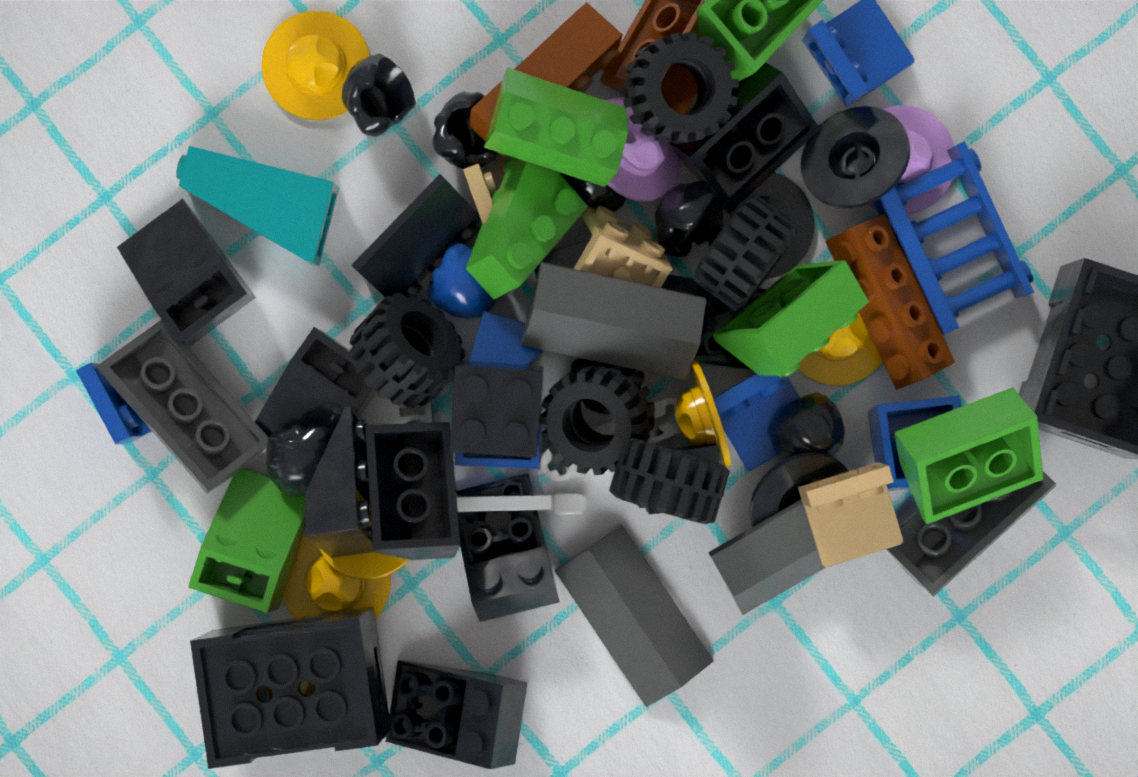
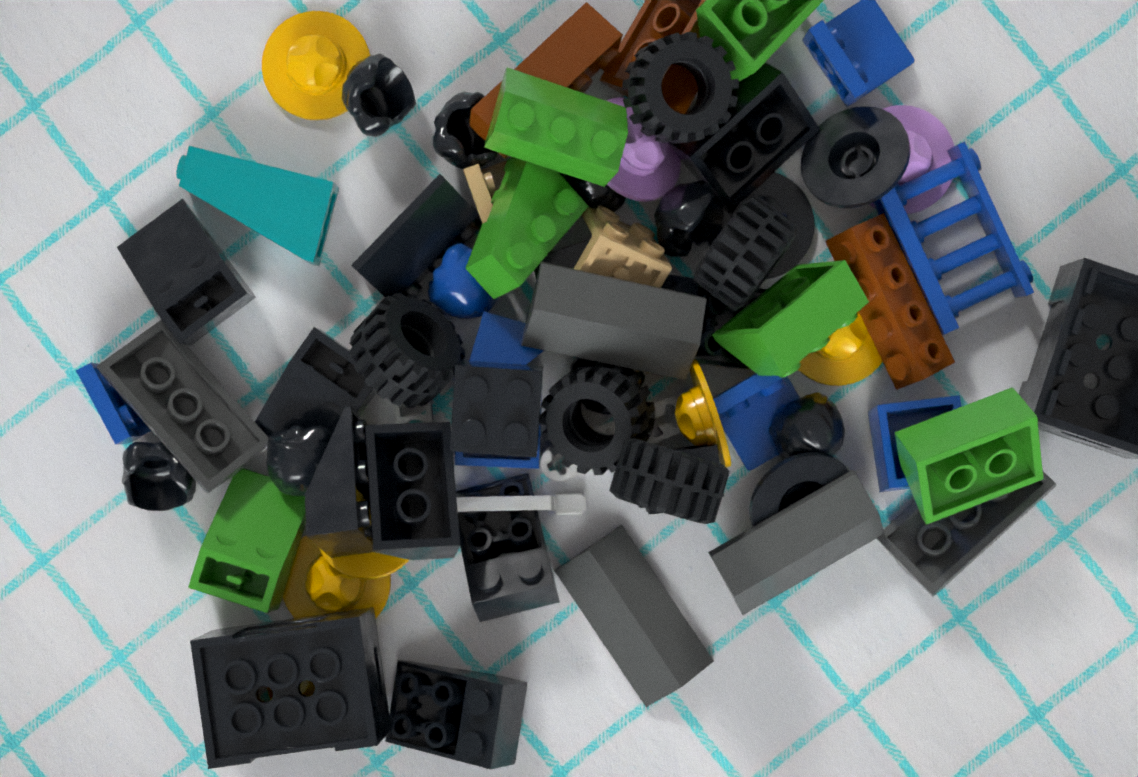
(155, 478): none -> black hair
(851, 514): tan bracket -> none

